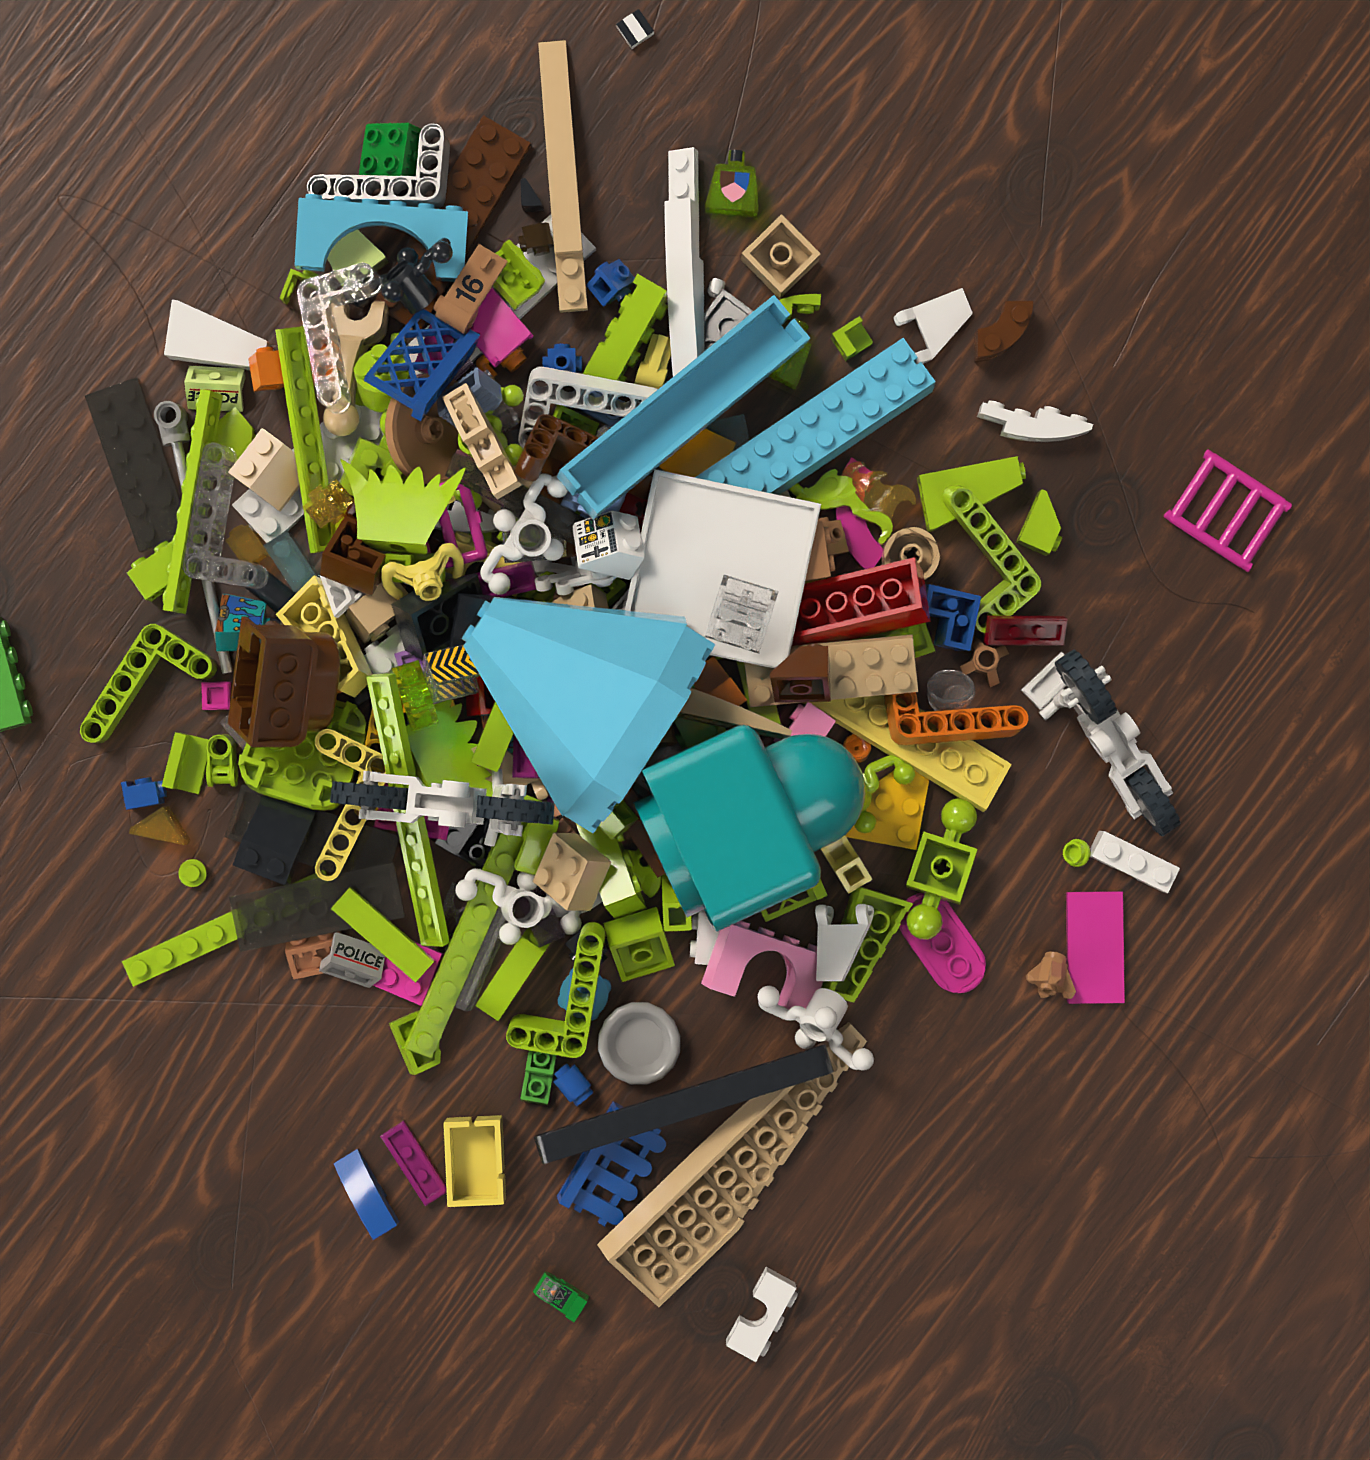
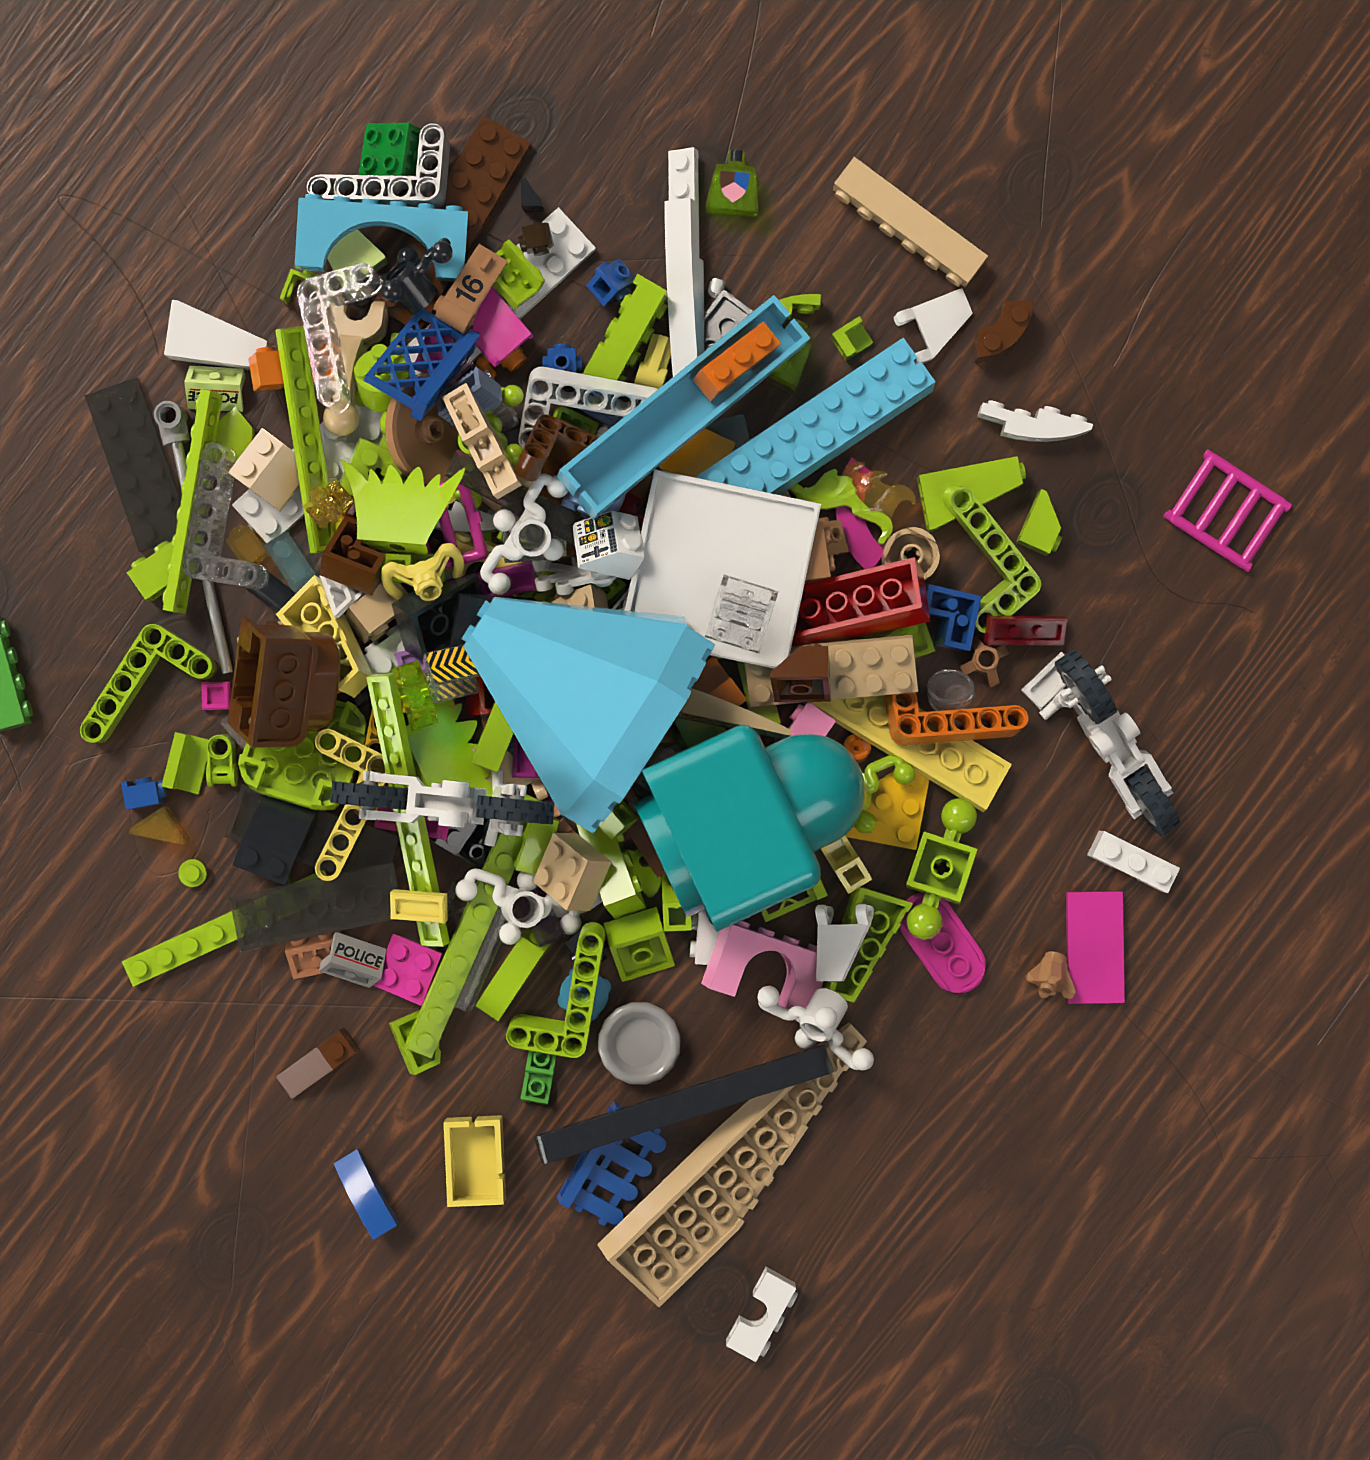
(229, 619): torso -> none
(317, 1063): none -> slope
(382, 934): lime tile -> none
(414, 1162): magenta tile -> none
(418, 906): none -> light yellow tile
(561, 1295): leg -> none
(562, 176): tan slope -> none
(573, 1084): blue brick -> none
(635, 29): tile -> none
(736, 360): none -> orange arch
(780, 256): tan brick -> none
(909, 222): none -> tan brick
(1076, 852): lime plate -> none

